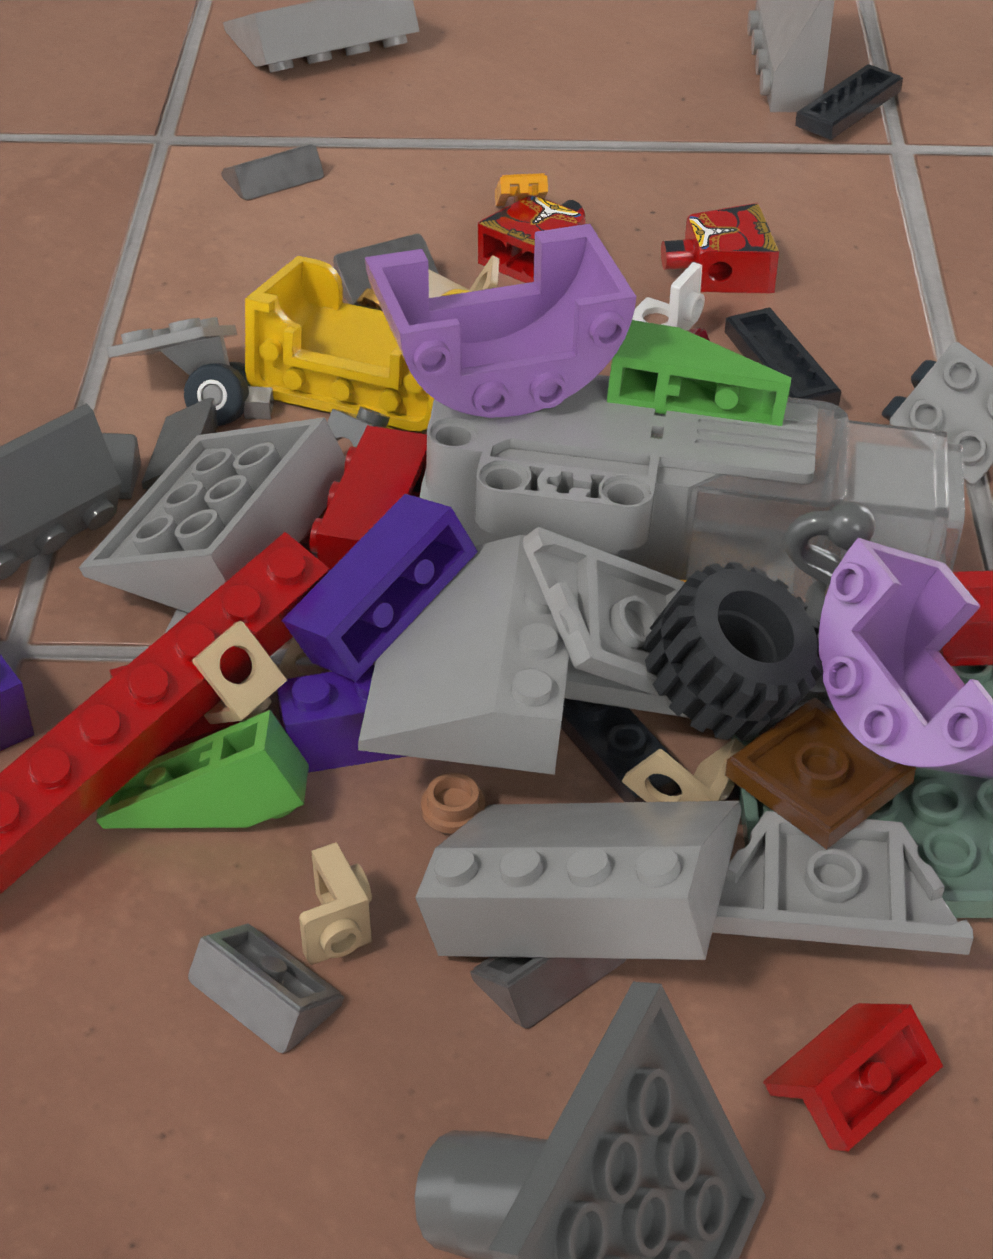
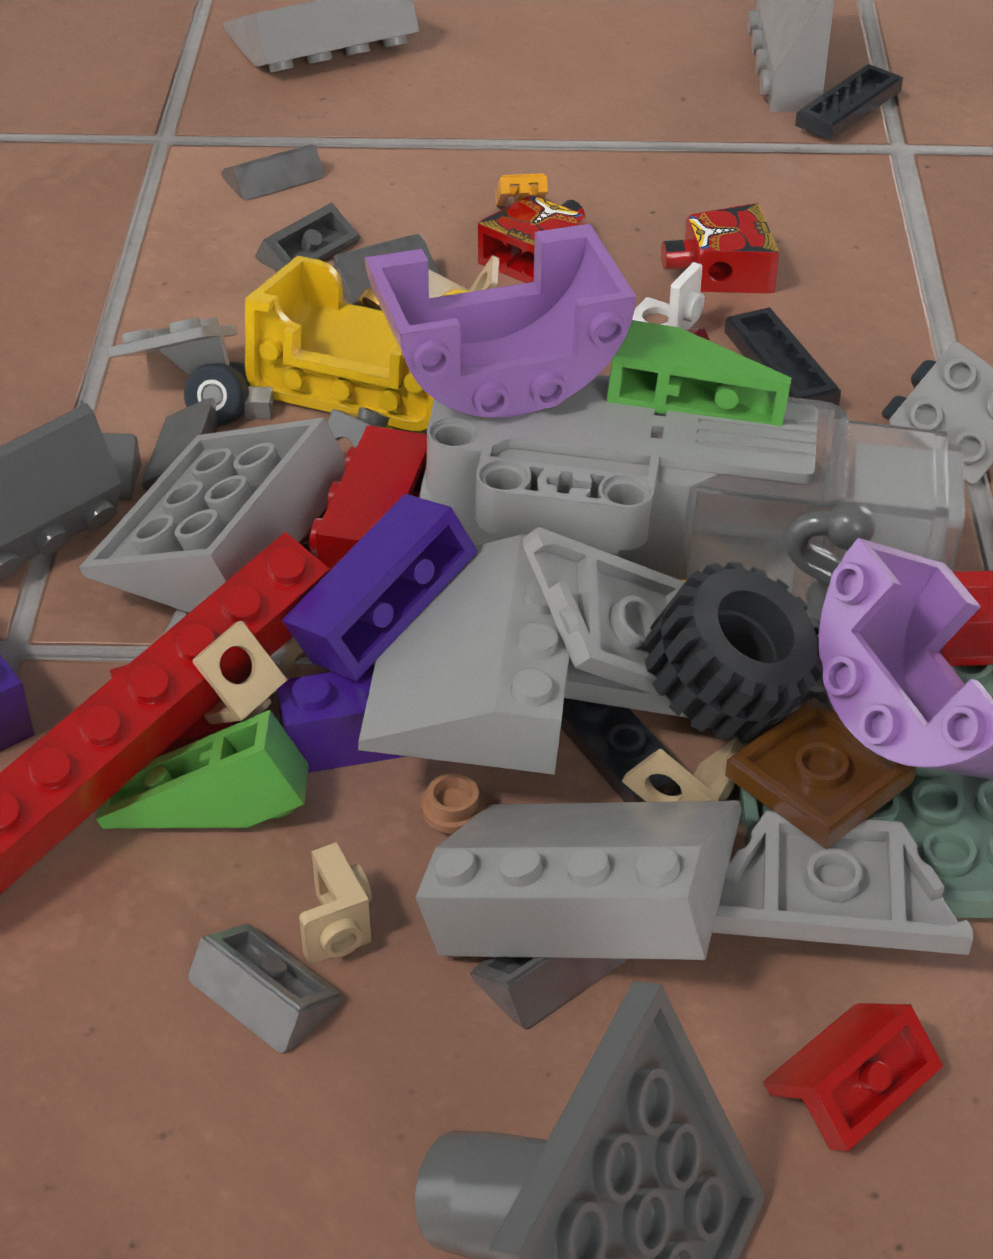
(312, 237): none -> dark grey slope

